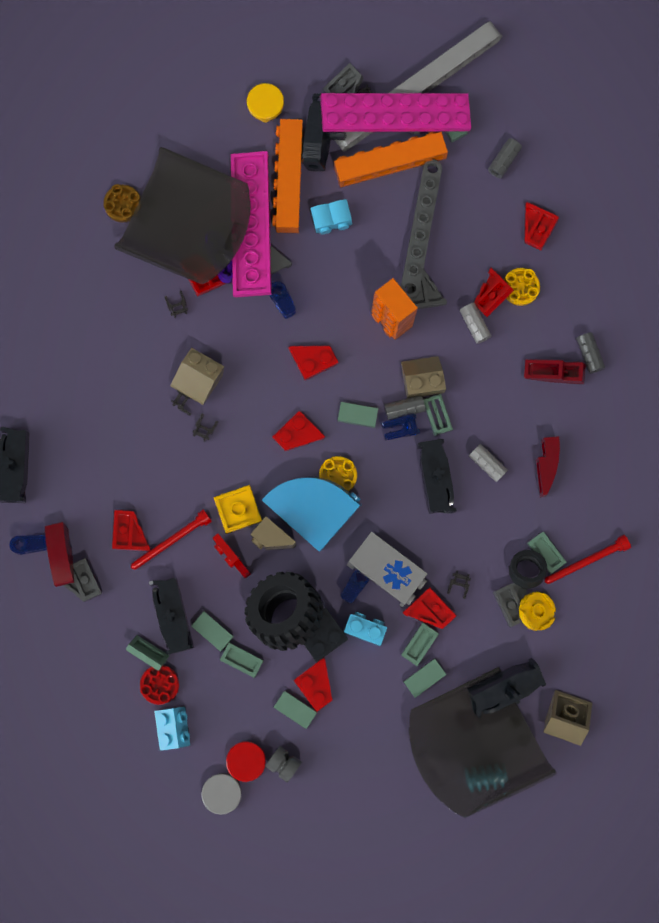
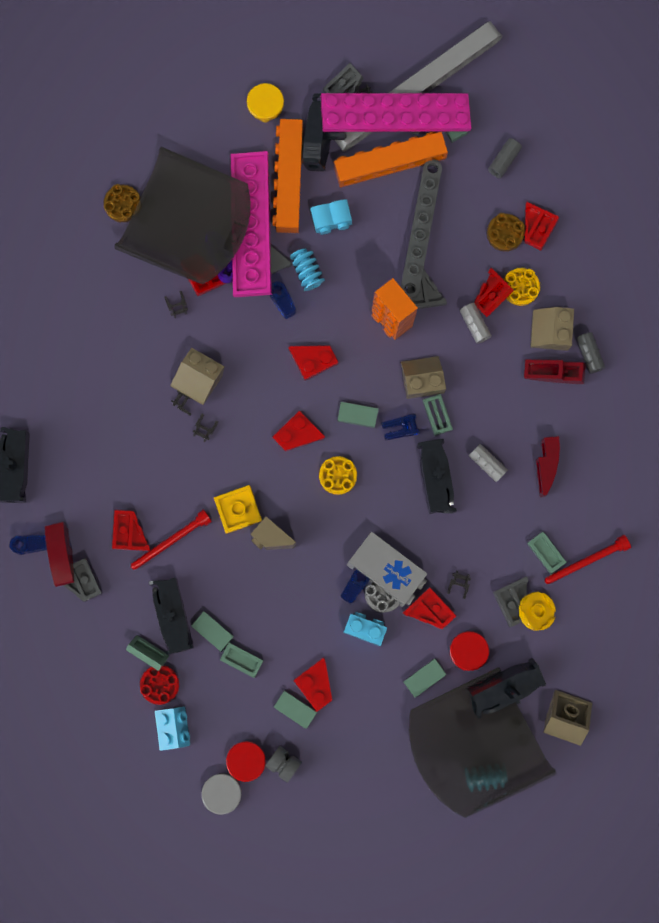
(232, 560): red wing -> none
(299, 625): black tyre -> none
(306, 269): none -> medium azure piece
(313, 507): dark azure brick -> none
(326, 638): black brick -> none
(379, 599): none -> light grey tile
(404, 407): dark grey axle -> none
(419, 644): sand green tile -> none
(469, 651): none -> red tile
(505, 232): none -> pearl gold tile
(528, 555): black tyre -> none
(552, 328): none -> dark tan slope

